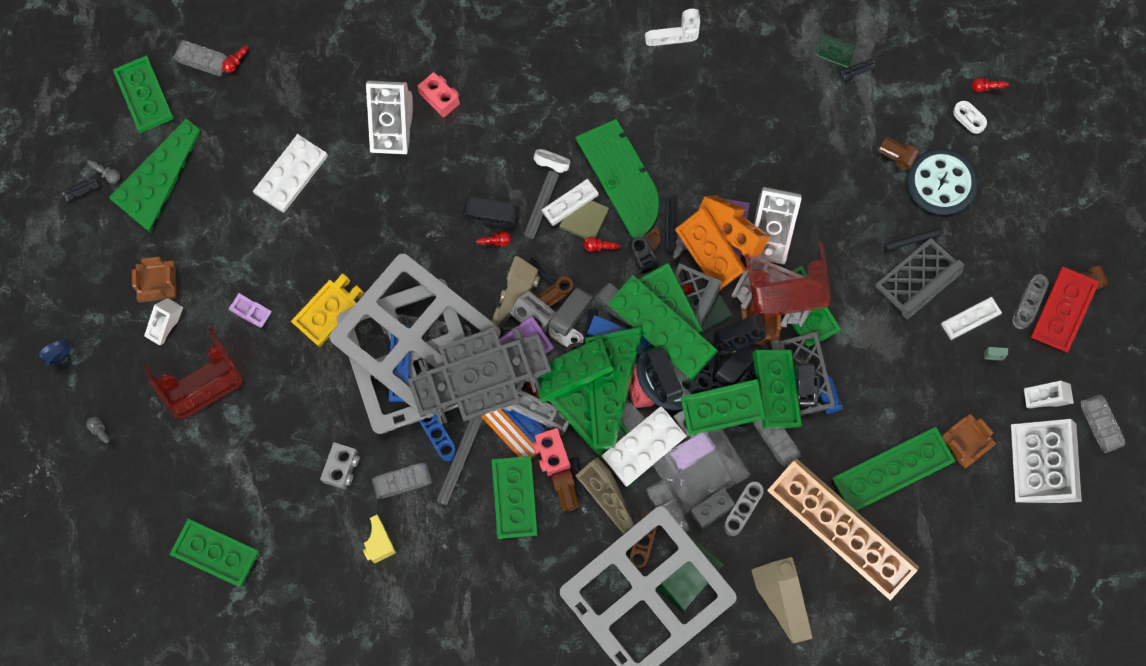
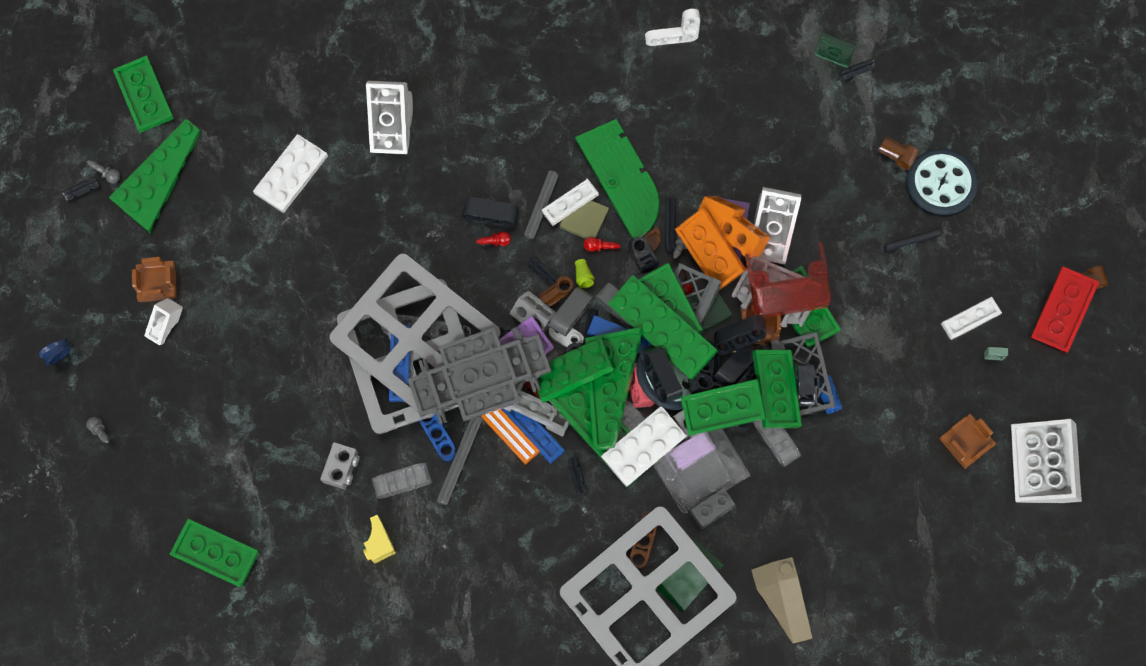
(200, 58): clear beam -> none
(201, 386): clear red windscreen -> none
(230, 63): red bar -> none
(250, 310): lavender slope -> none
(321, 313): yellow tile -> none
(435, 96): coral brick -> none
(514, 497): green plate -> none
(520, 279): dark tan wedge -> none
(552, 160): white plate -> none
(555, 451): coral brick -> none
(565, 486): reddish brown piece -> none
(584, 277): none -> lime cone
(602, 486): dark tan wedge -> none
(662, 497): clear beam -> none
(750, 502): light grey beam -> none
(843, 529): light nougat brick -> none
(893, 469): green plate -> none
(929, 290): dark grey fence -> none
(971, 116): white plate -> none
(980, 84): red bar -> none
(1033, 293): clear beam -> none
(1049, 394): white arch -> none
(1102, 423): clear beam -> none

